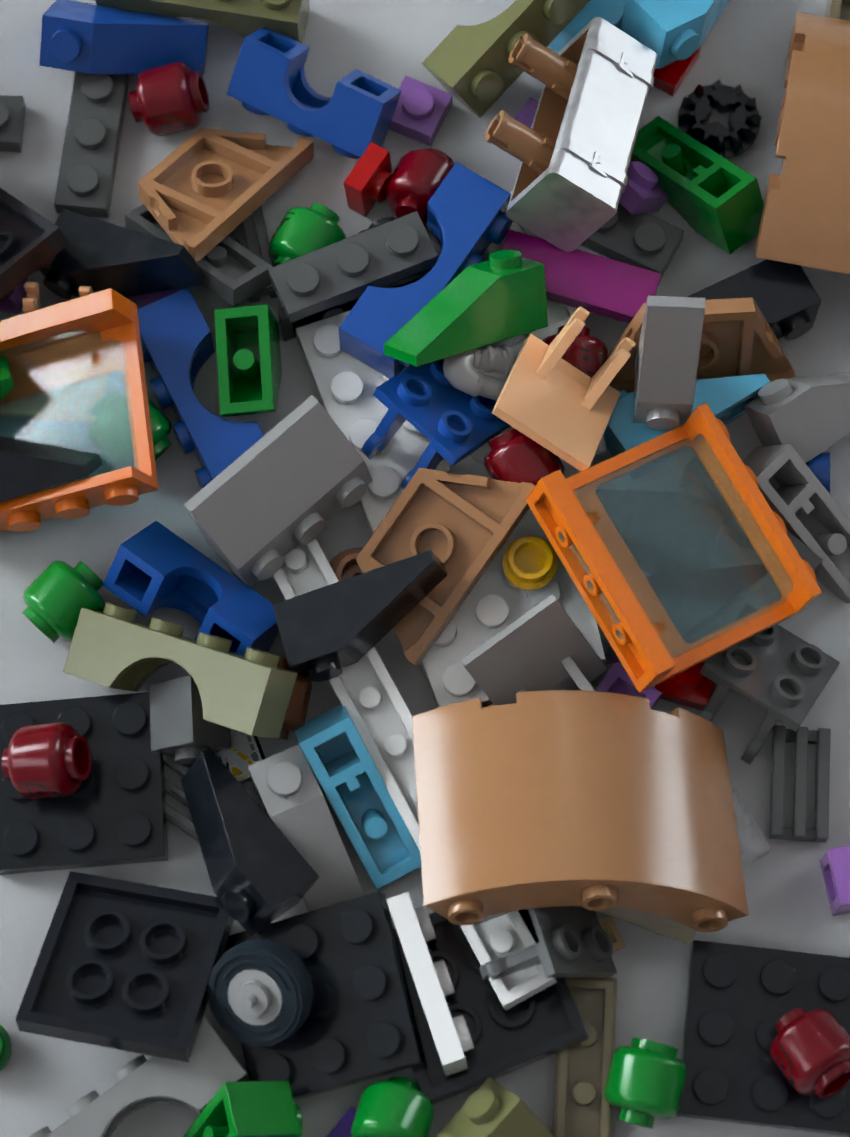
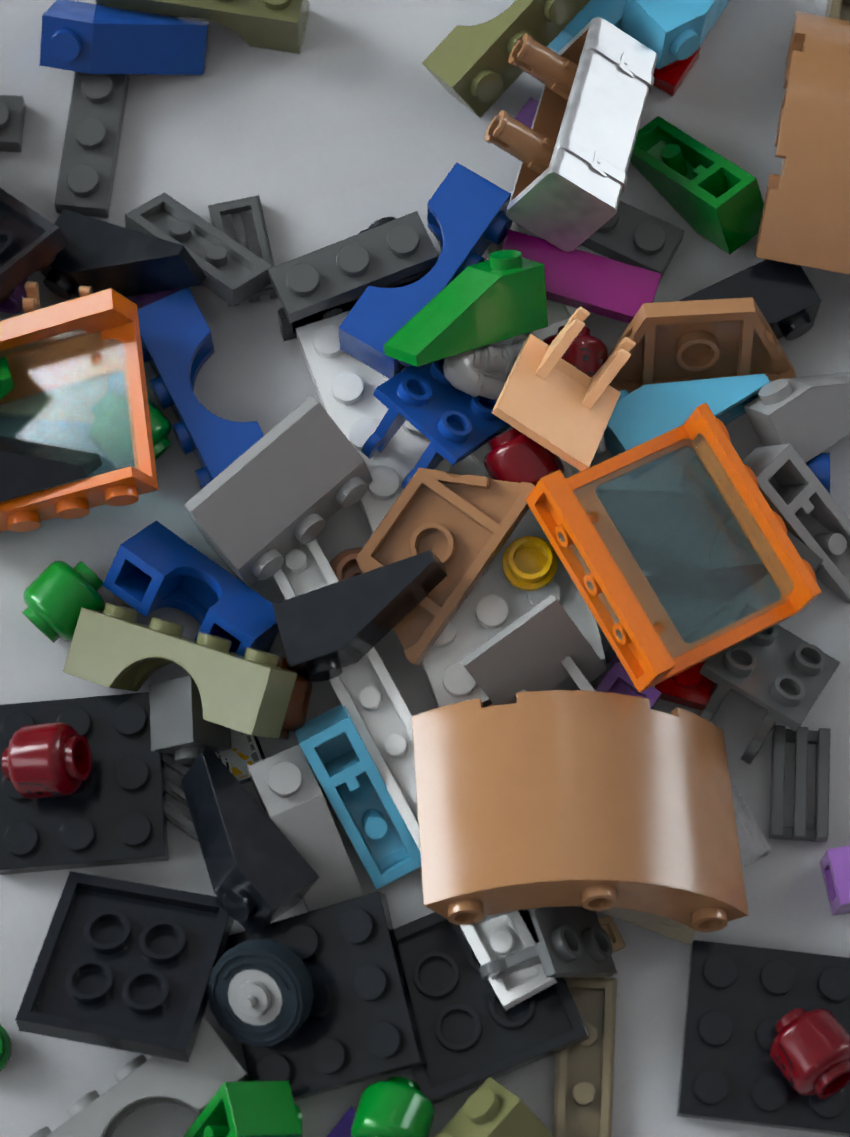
(169, 98): dark red head -> none
(217, 184): medium nougat wing -> none
(247, 360): green slope -> none
(273, 82): blue arch -> none
(304, 232): green head -> none
(368, 179): red plate -> none
(416, 181): dark red head -> none
(420, 111): medium lavender plate -> none
(431, 983): white plate -> none
(642, 190): medium lavender plate -> none
(645, 1082): green head -> none
(668, 361): light grey slope -> none
(742, 123): black gear -> none

